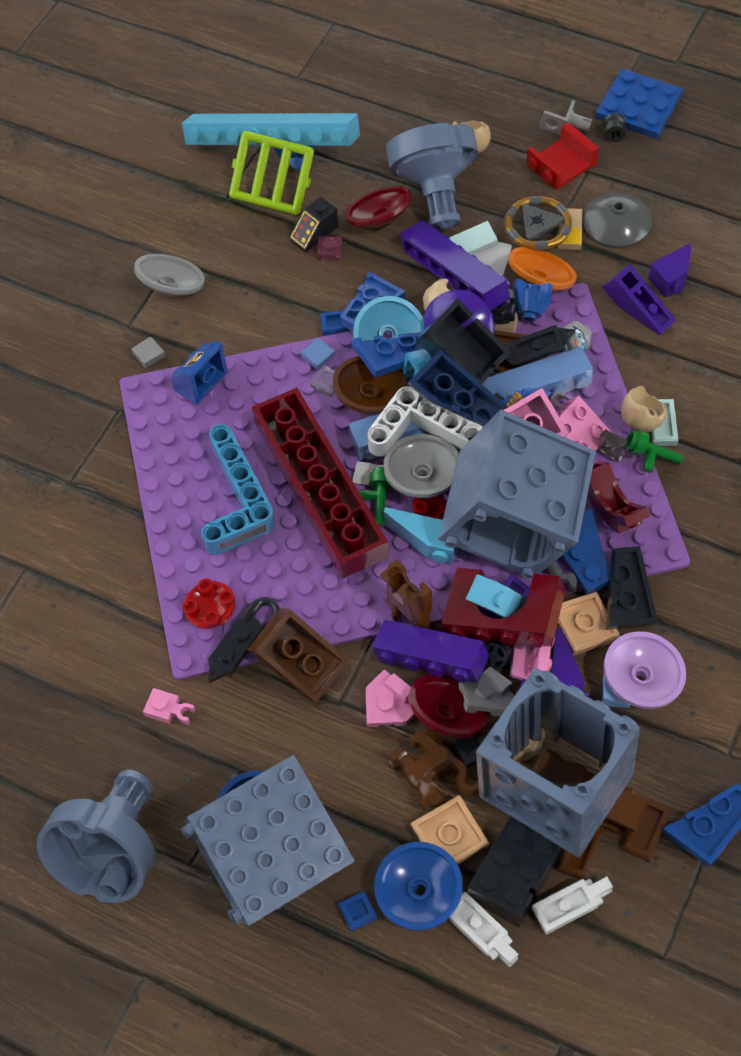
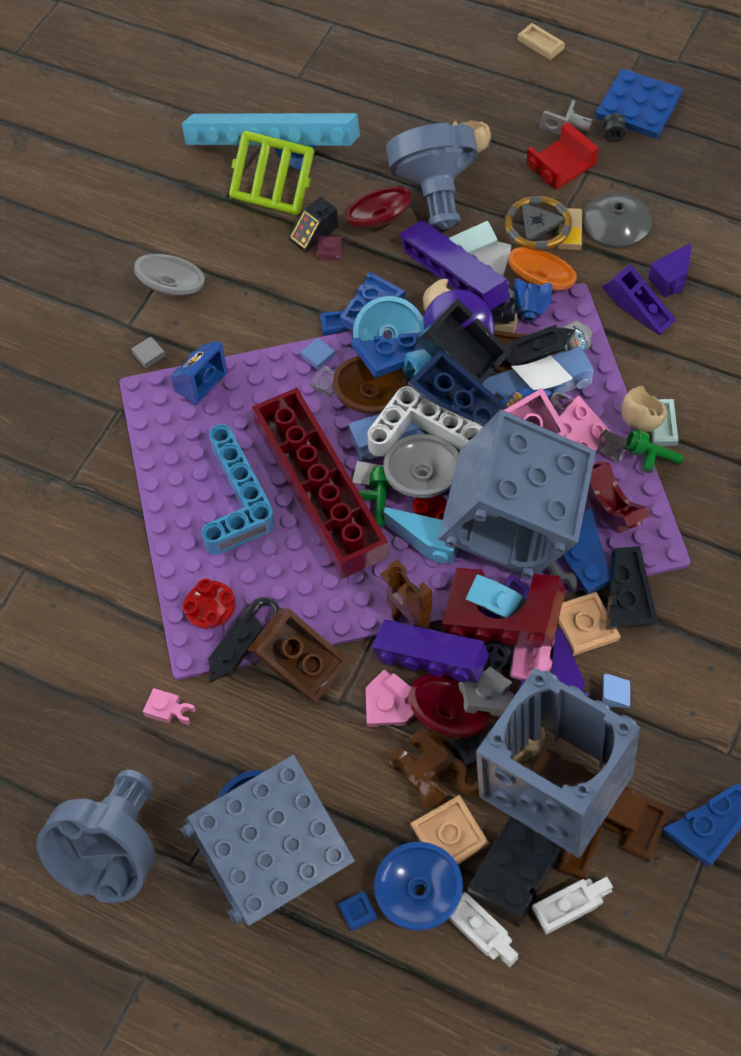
(541, 41): none -> tan tile
(543, 373): none -> white sticker
(651, 659): lavender dish -> none

